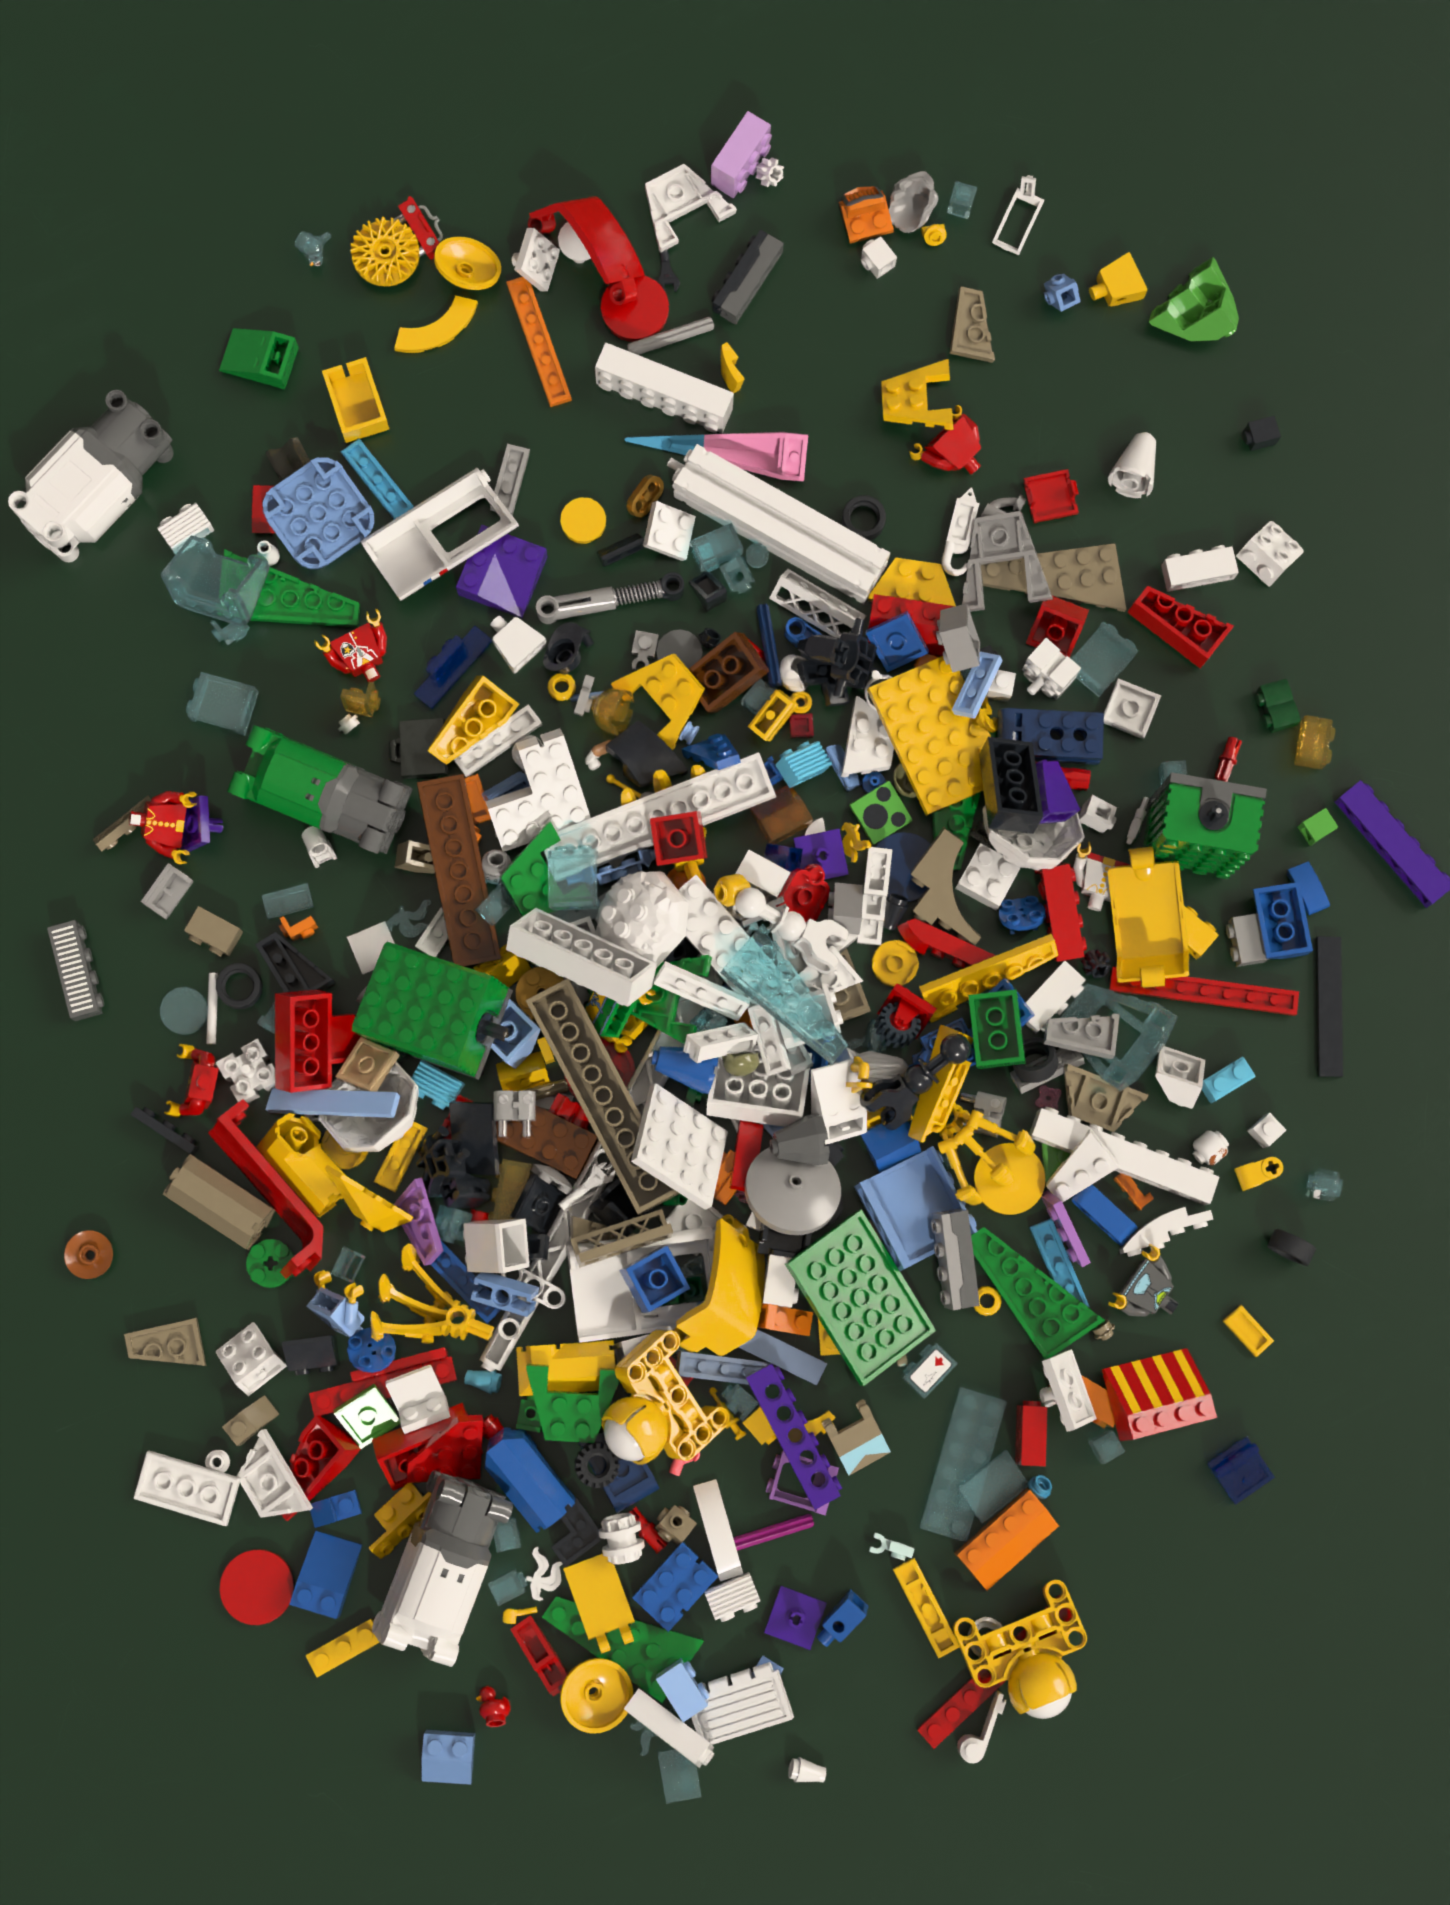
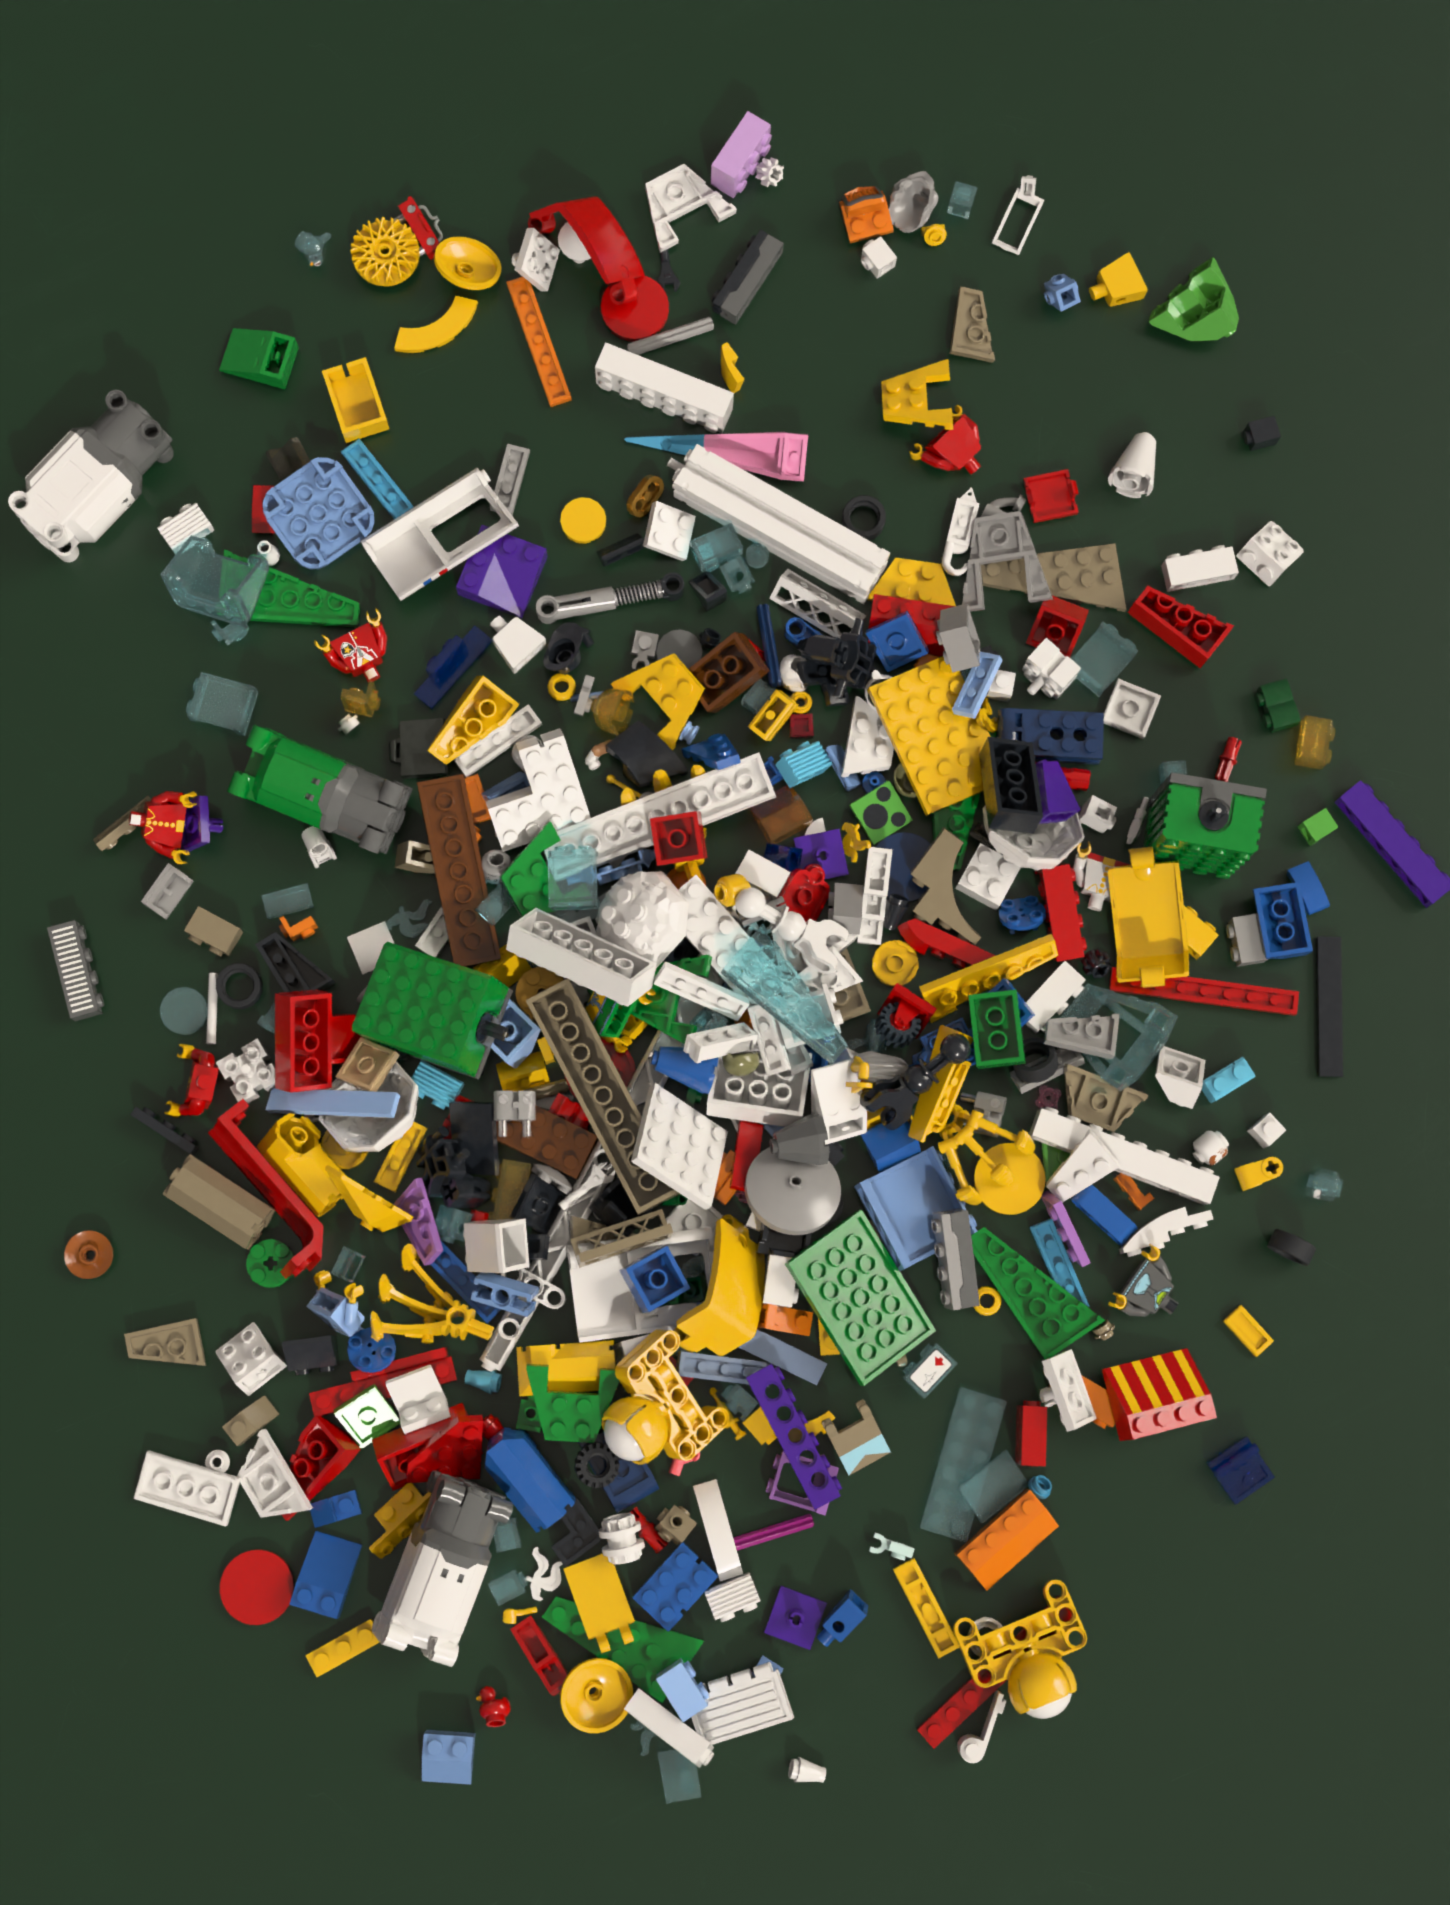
(1106, 1446): clear light blue brick -> none

